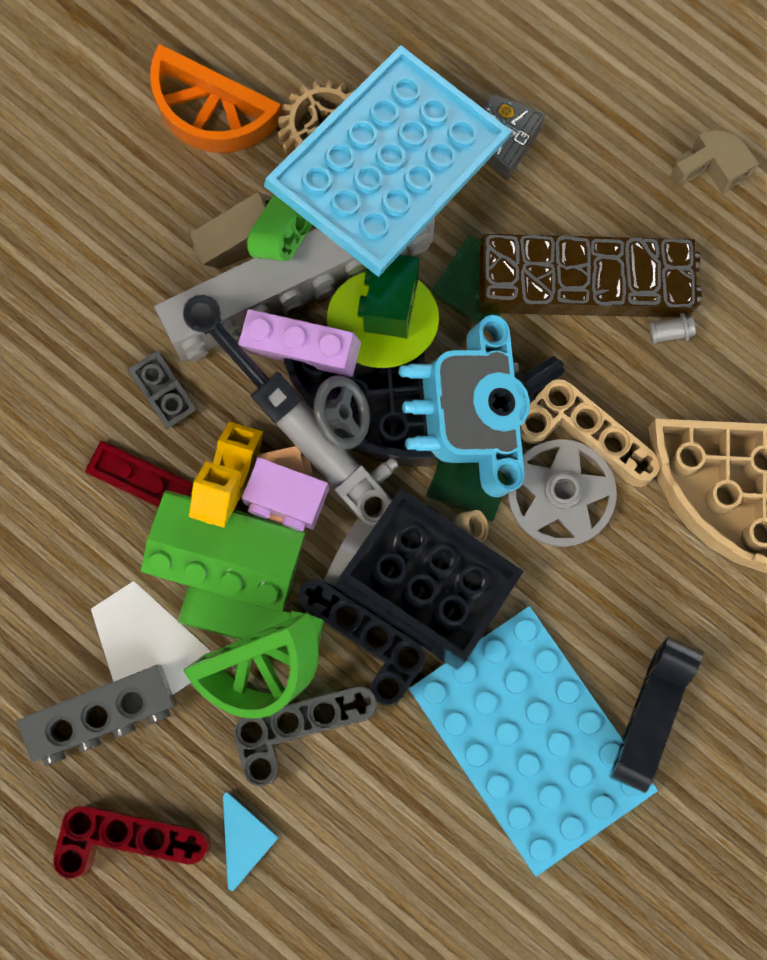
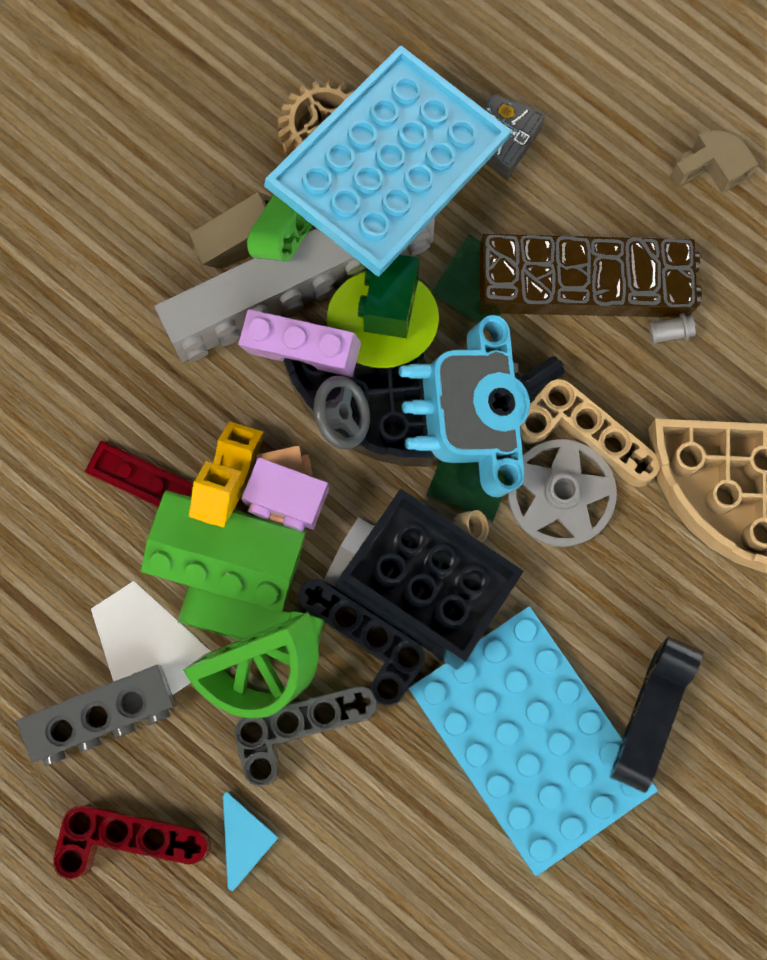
(162, 389): dark grey slope -> none
(219, 89): orange window -> none
(298, 422): light grey piece -> none

